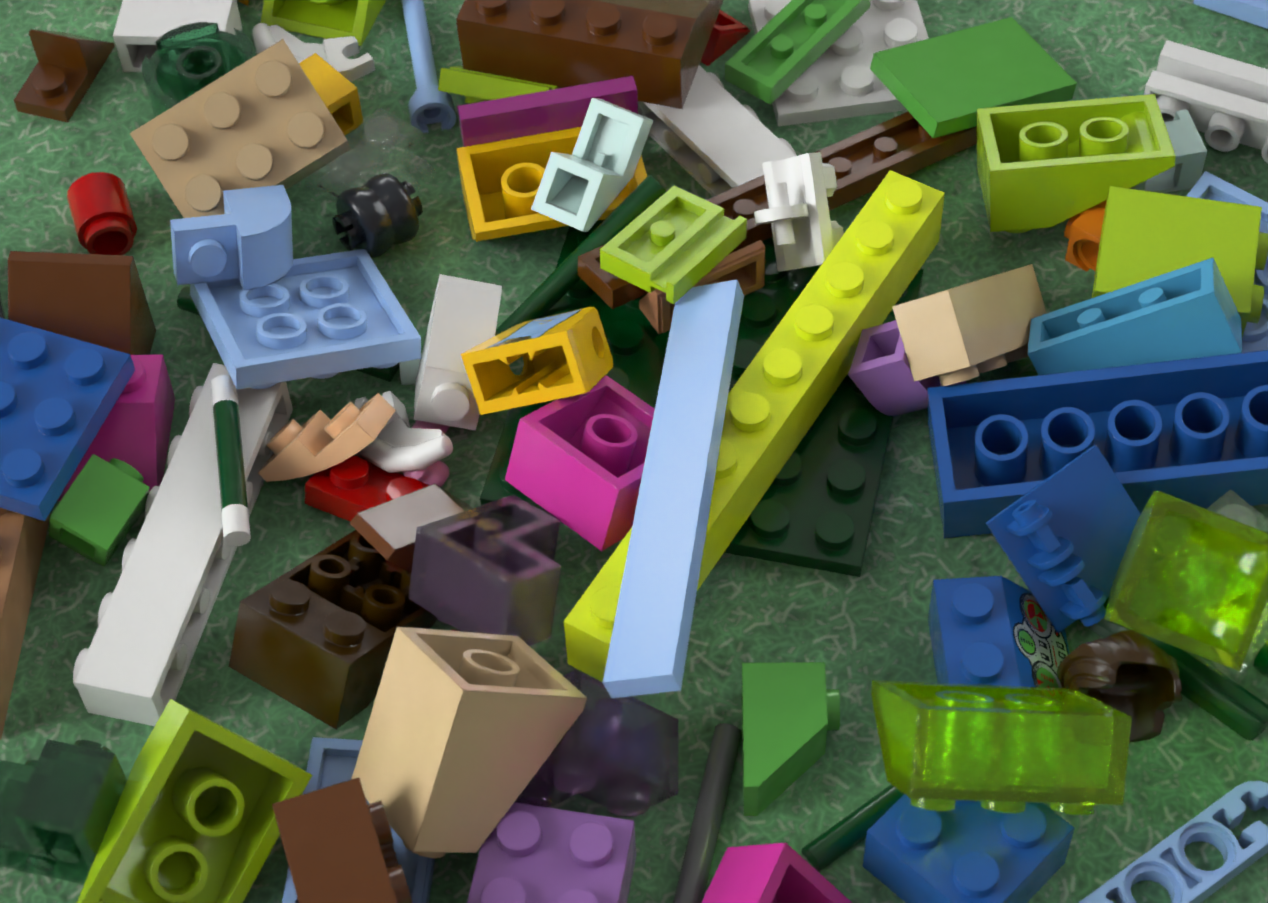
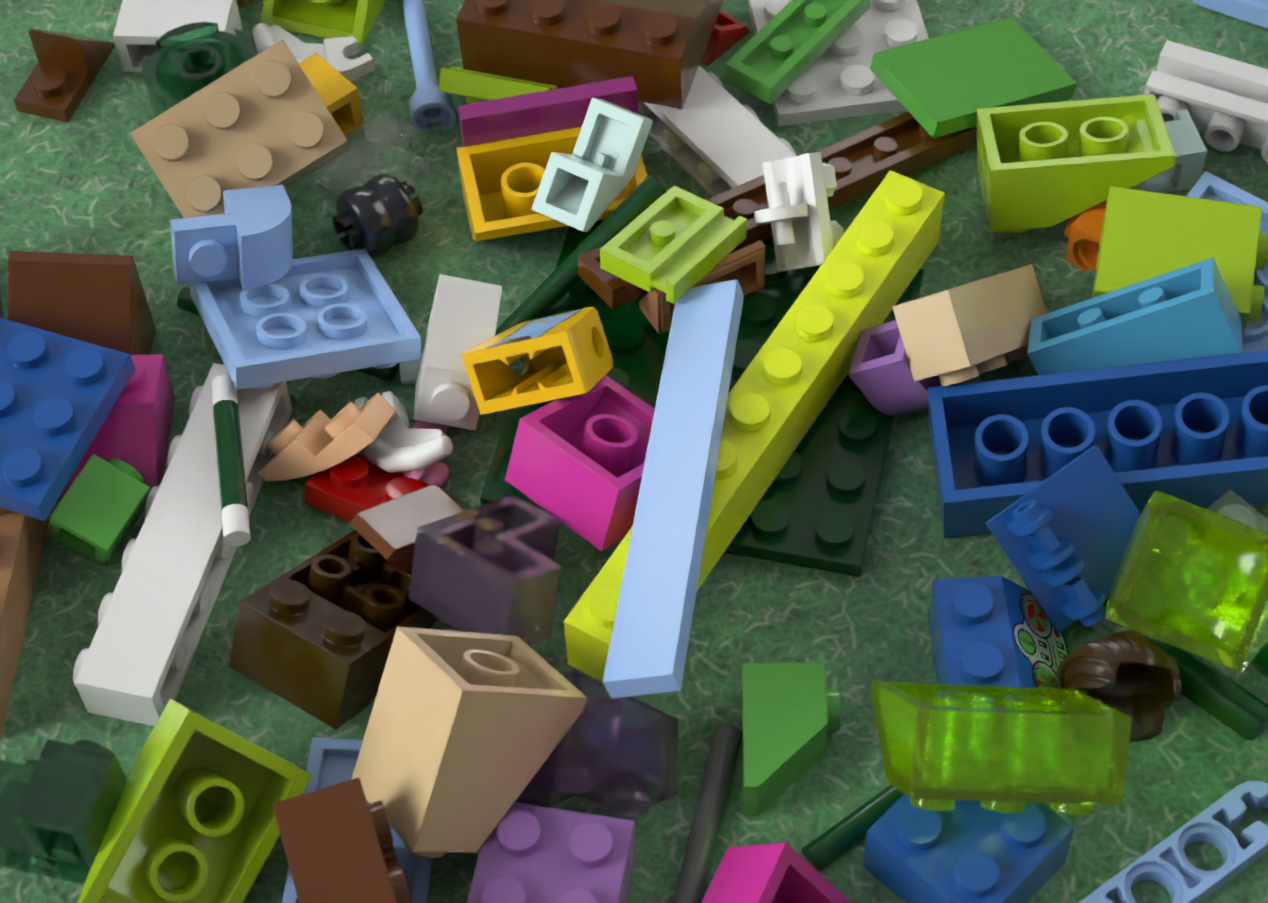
(102, 214): red brick -> none

